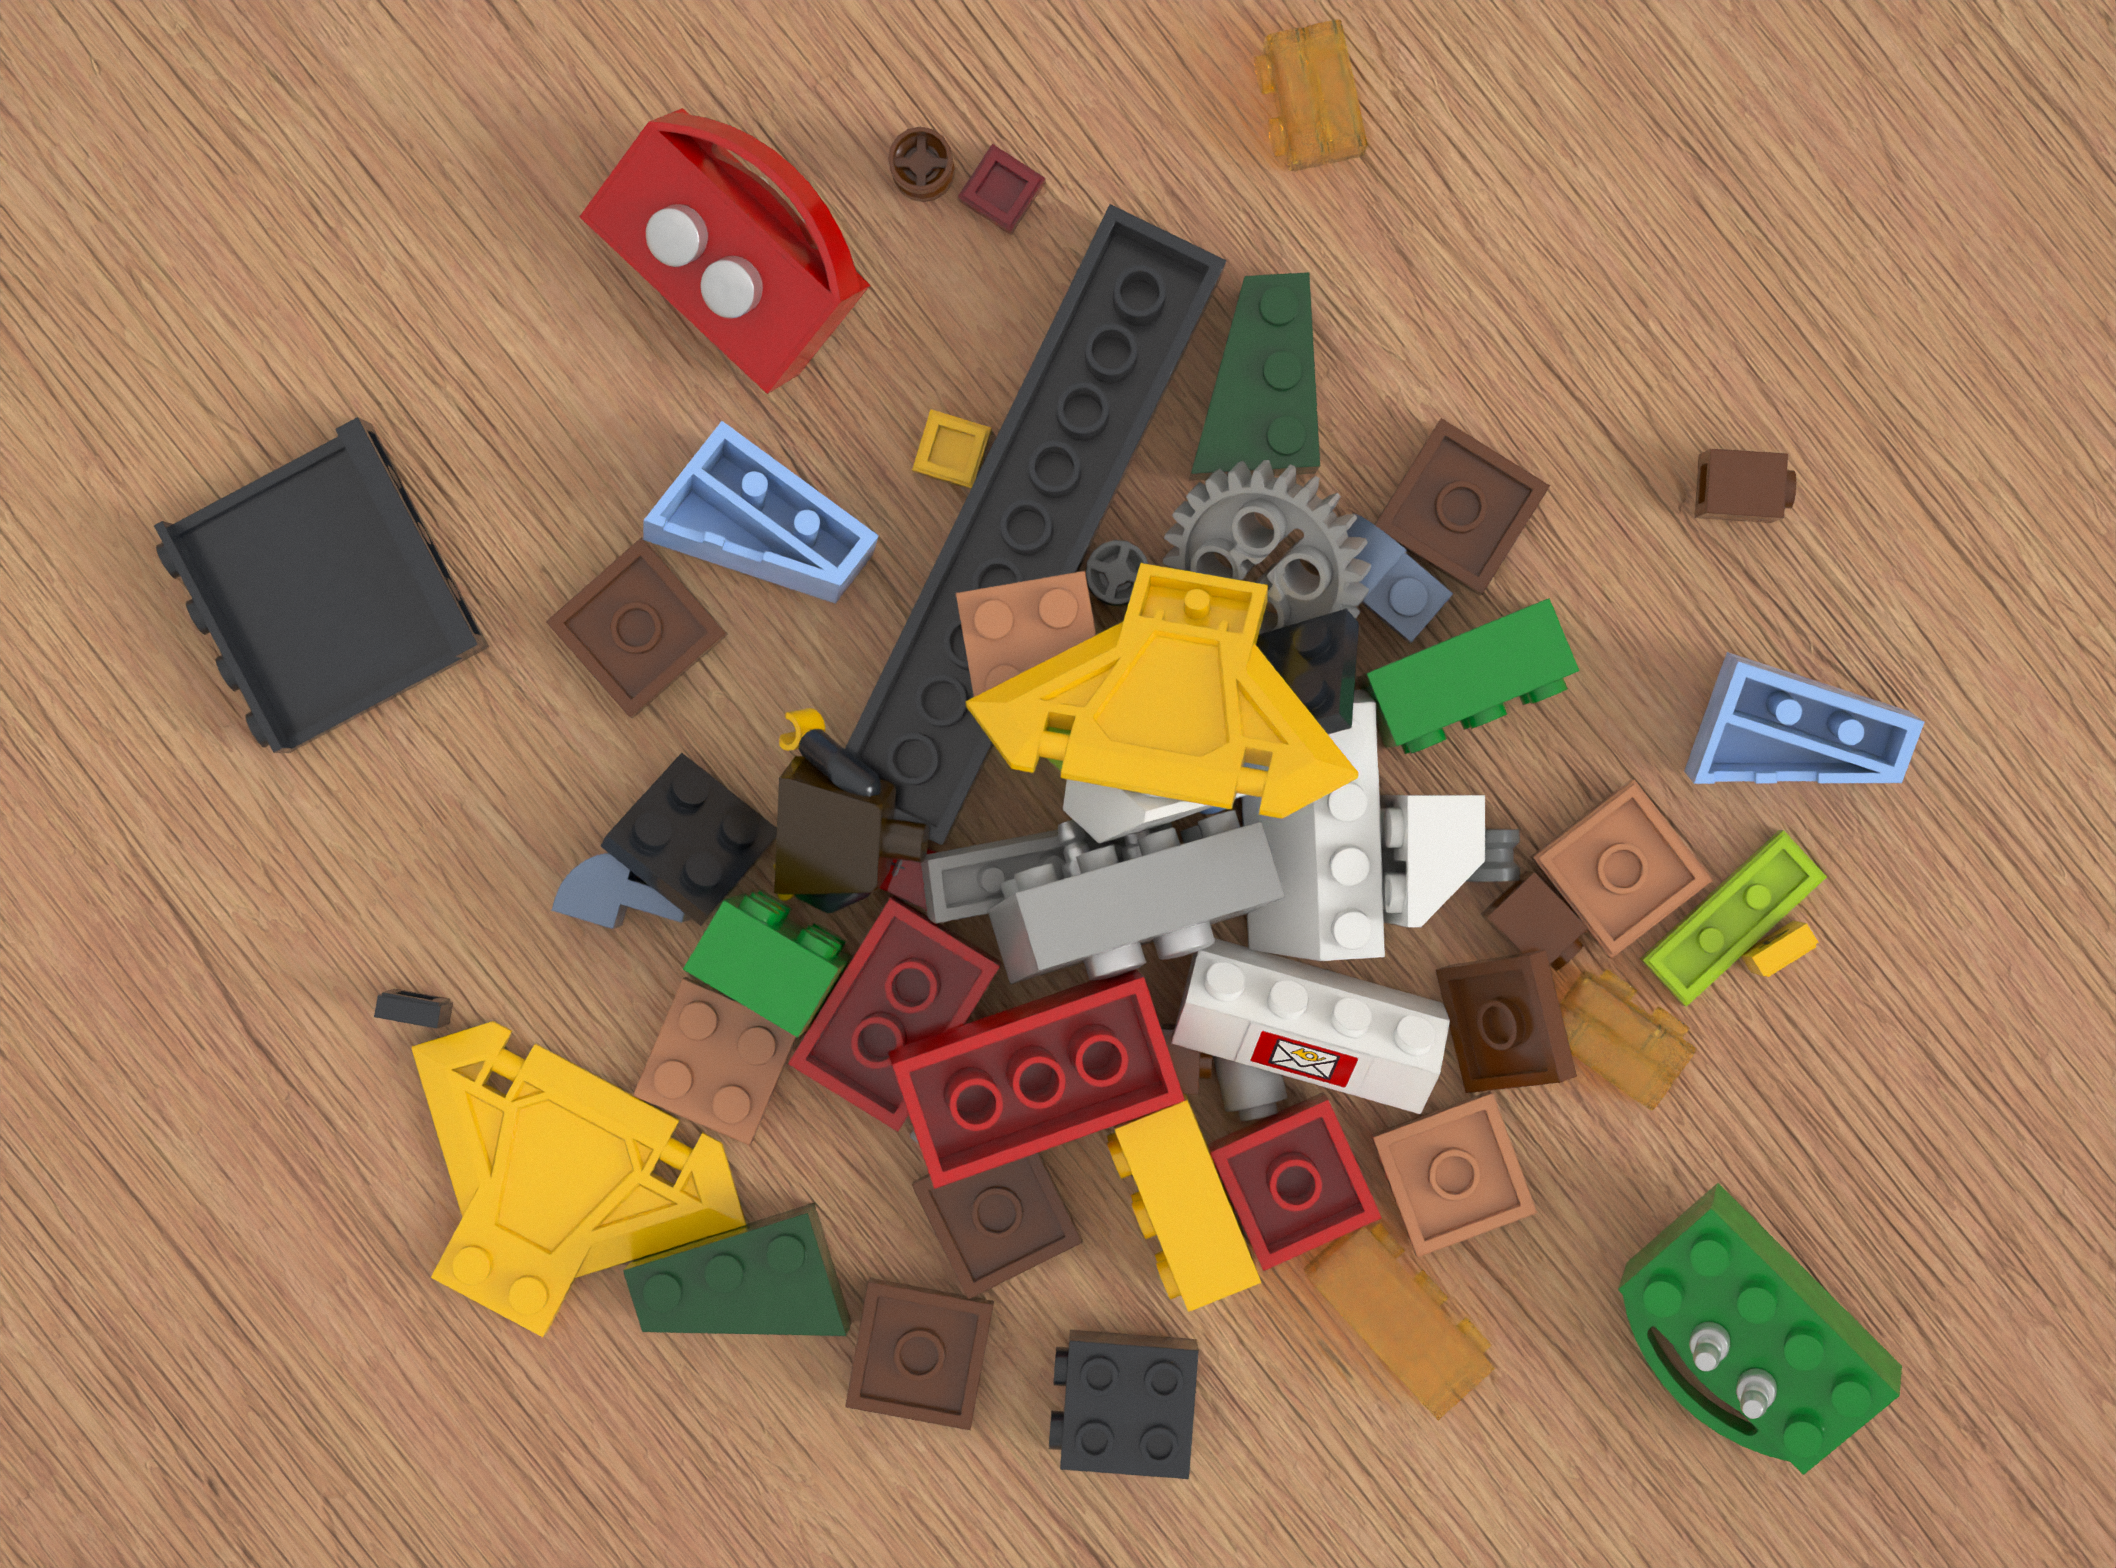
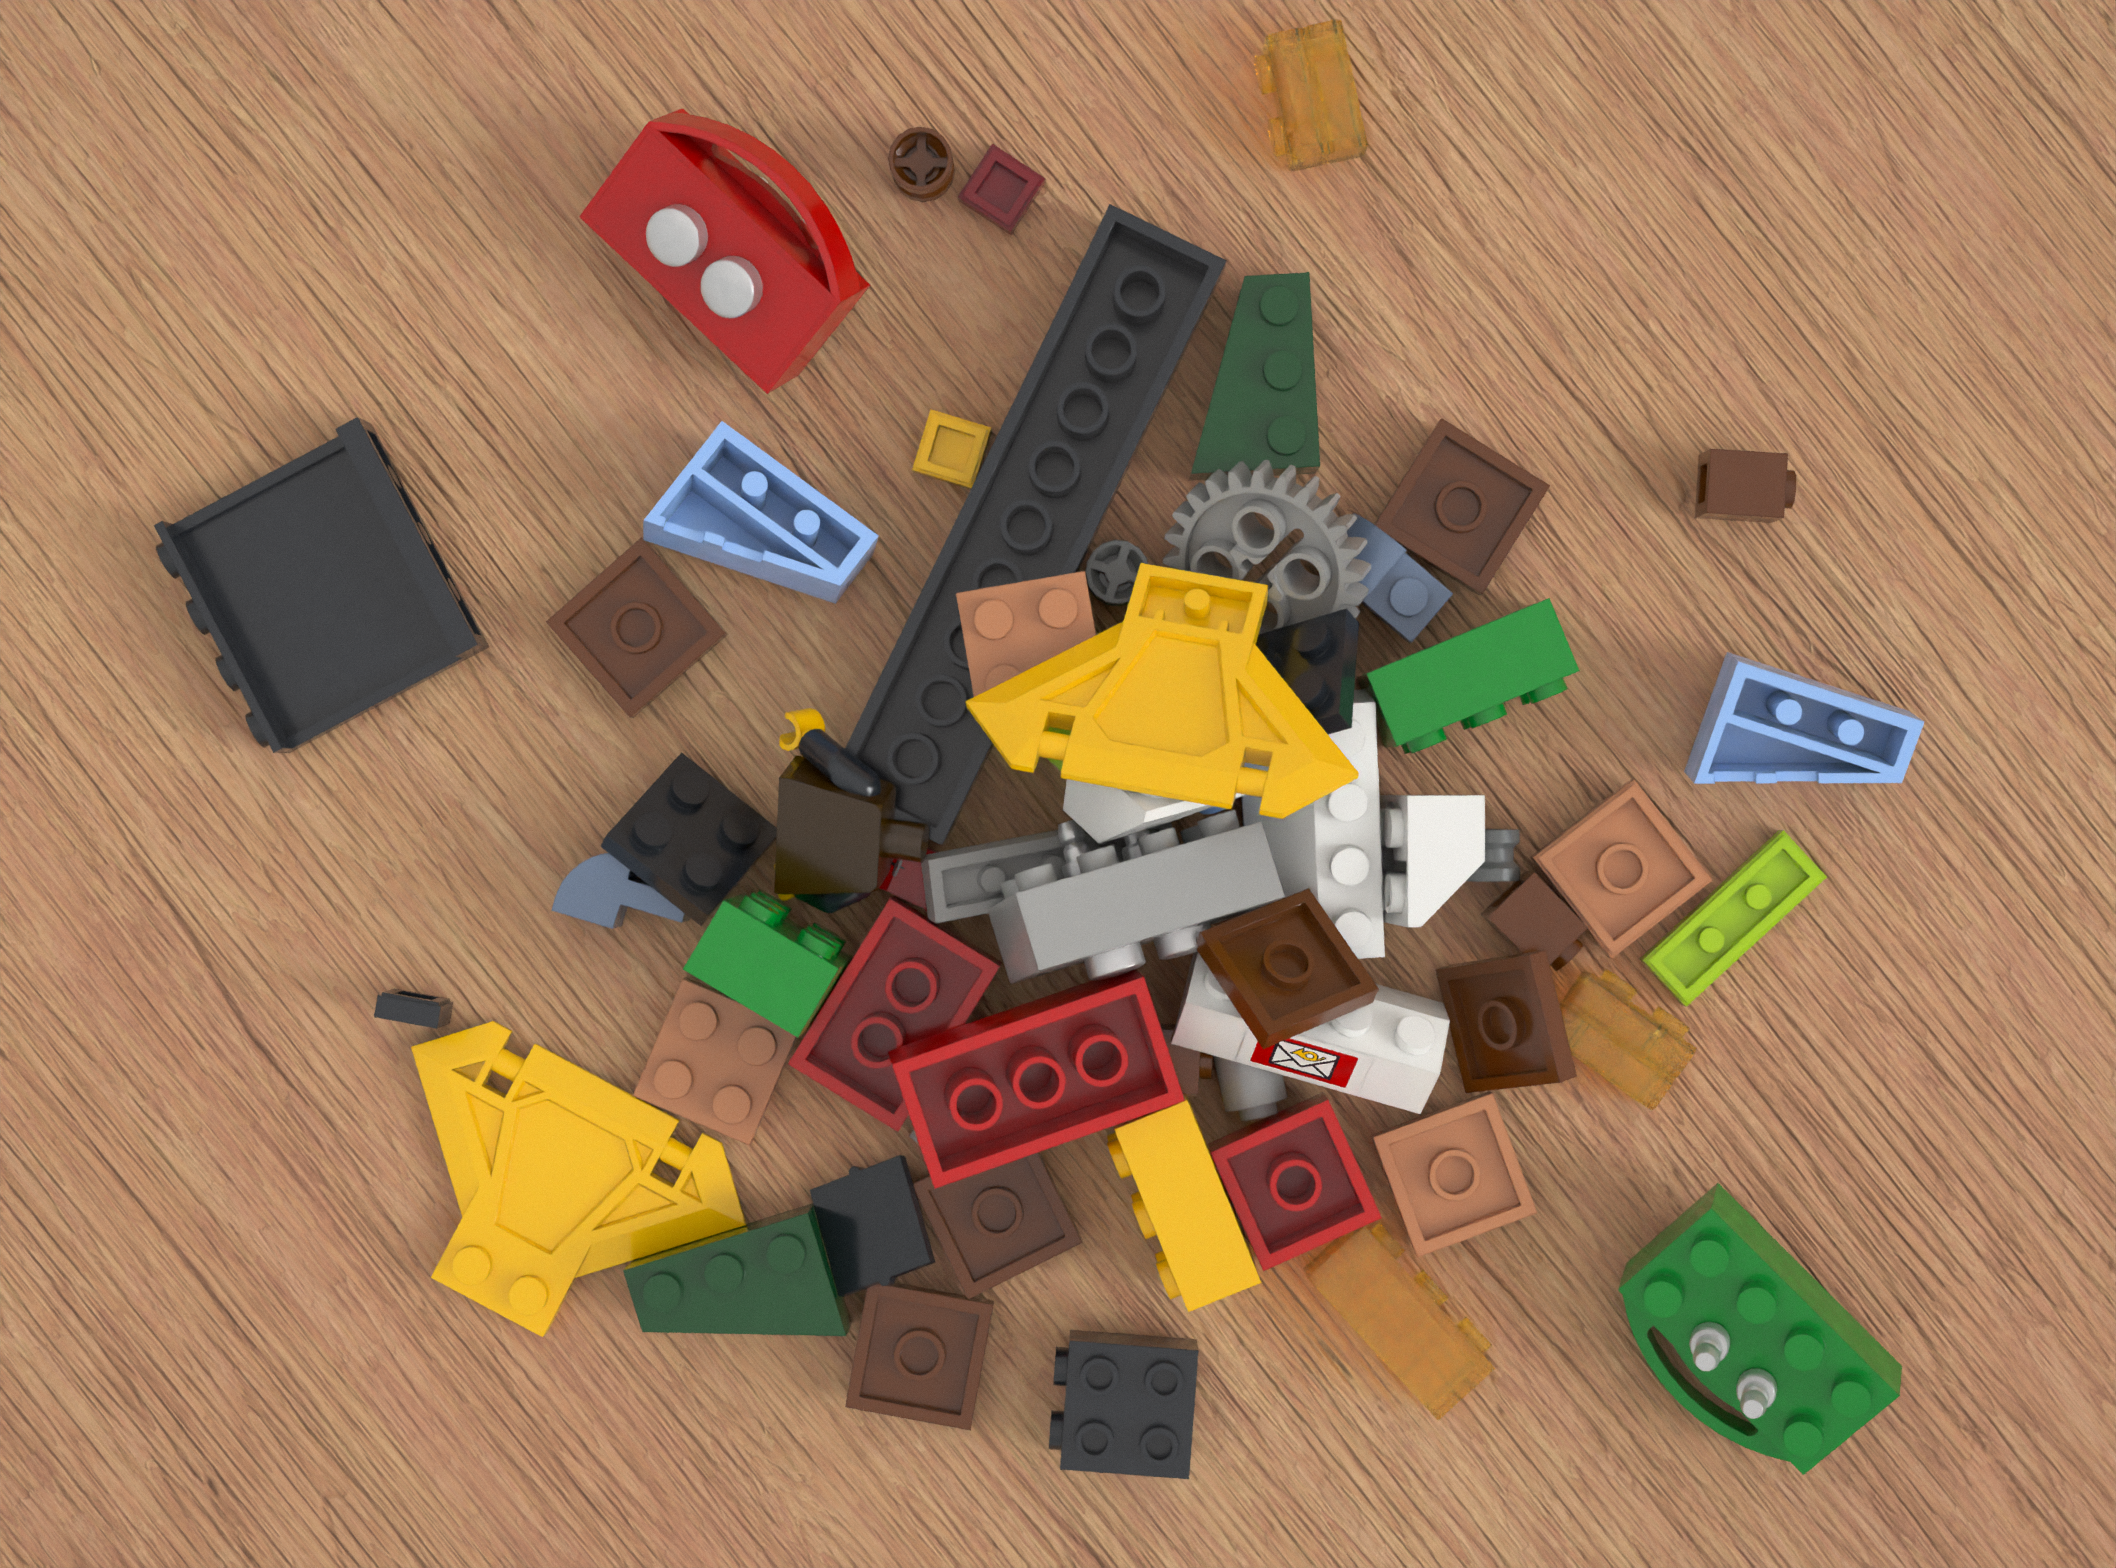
(872, 1226): none -> black piece
(1286, 968): none -> reddish brown plate
(1780, 949): yellow tile -> none

